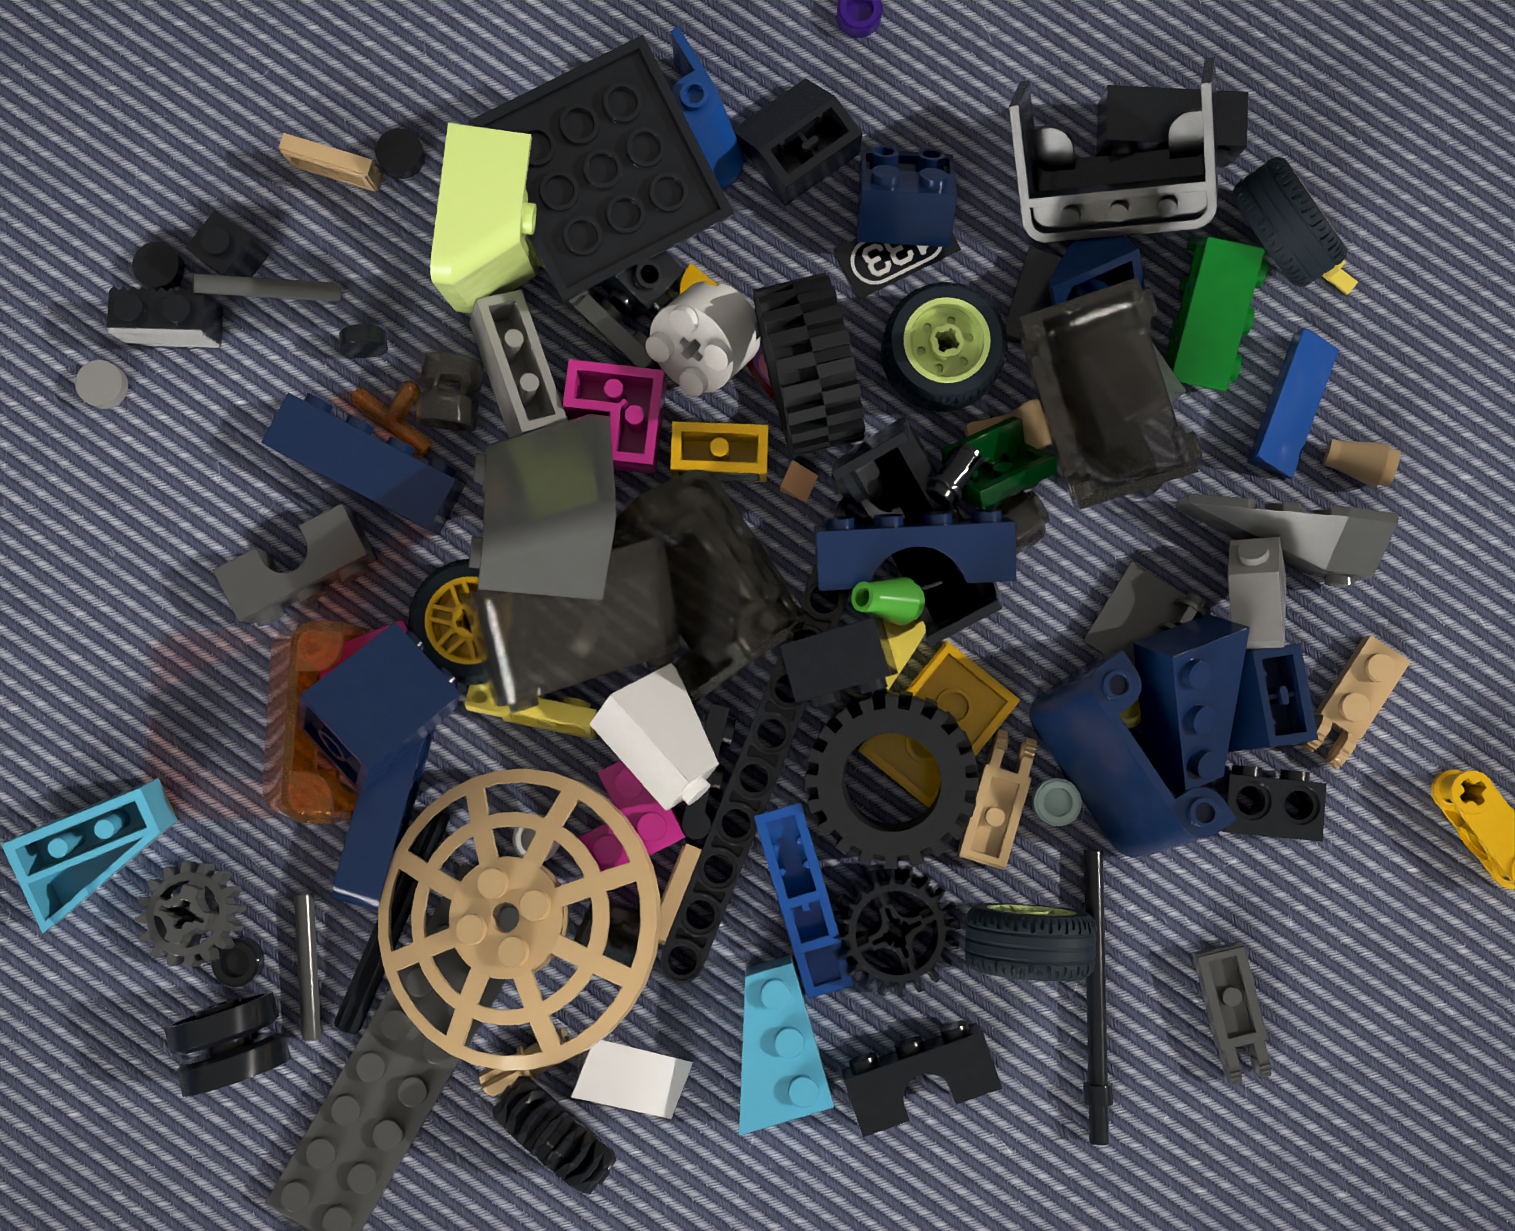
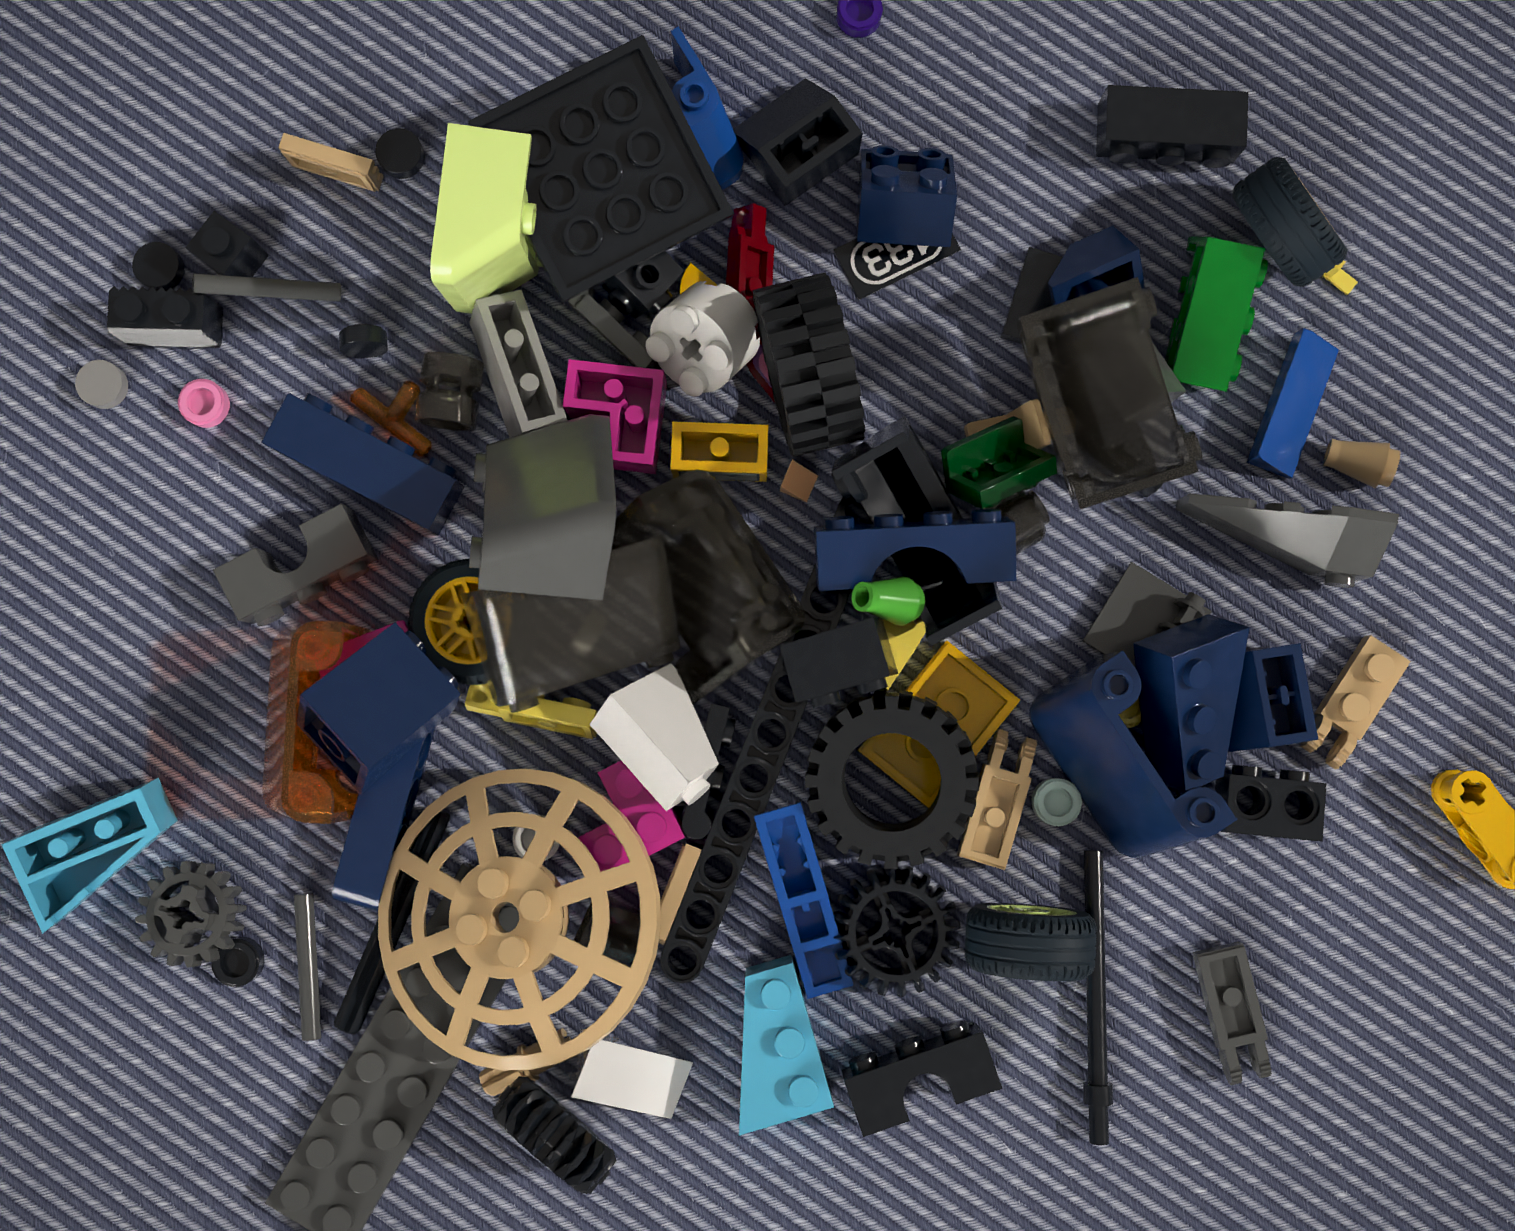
(203, 403): none -> bright pink tile
(227, 1042): black wheel -> none
(749, 253): none -> dark red hinge
(948, 482): black pin -> none
(950, 316): wheel -> none
(1119, 193): black windscreen -> none
(1258, 590): light grey slope -> none

